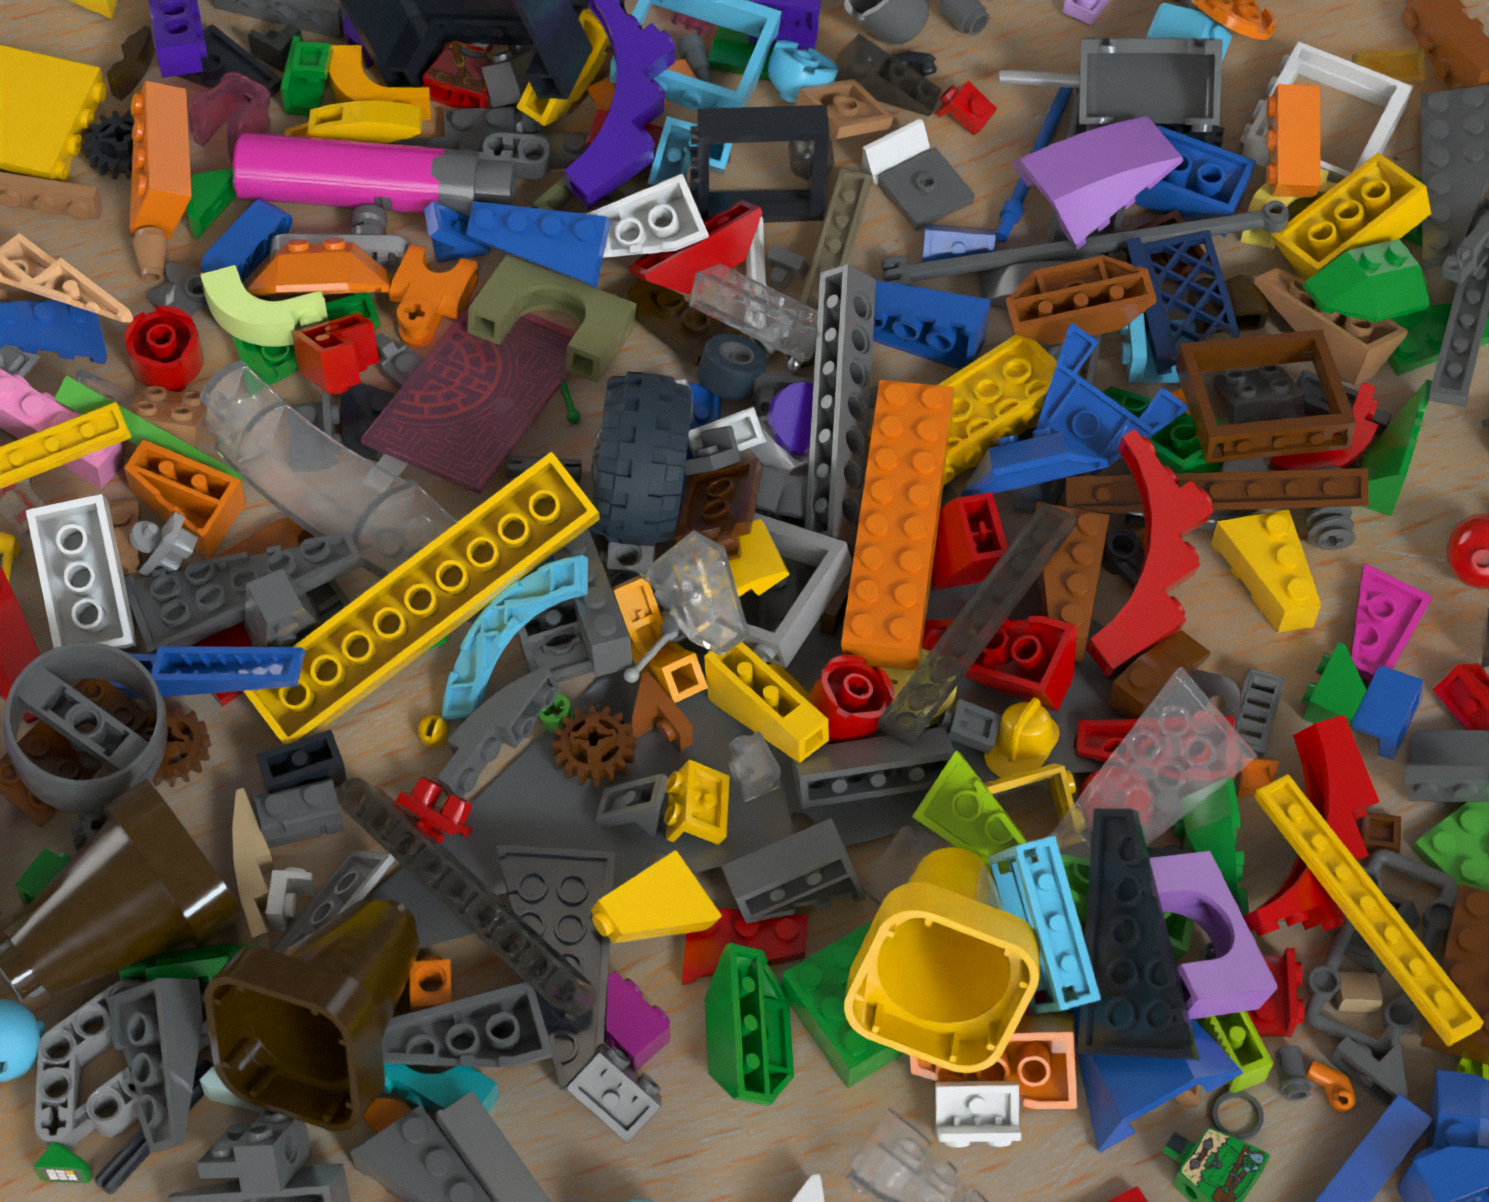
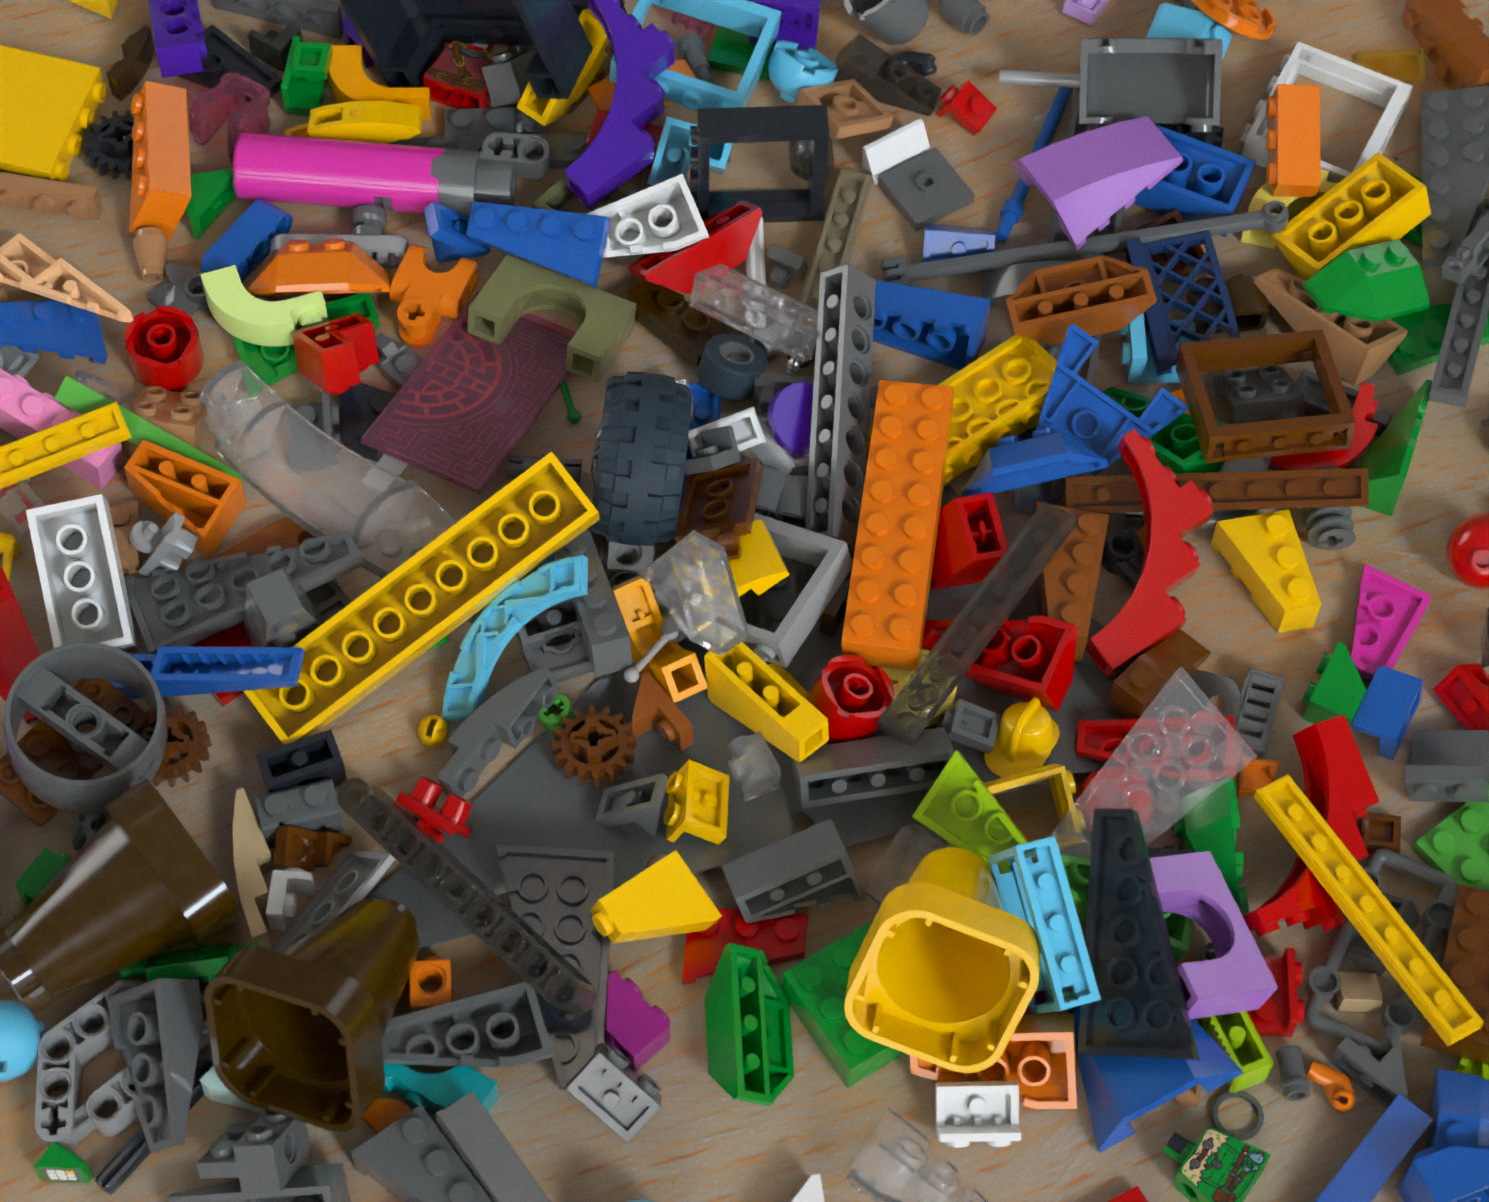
(307, 848): none -> reddish brown slope

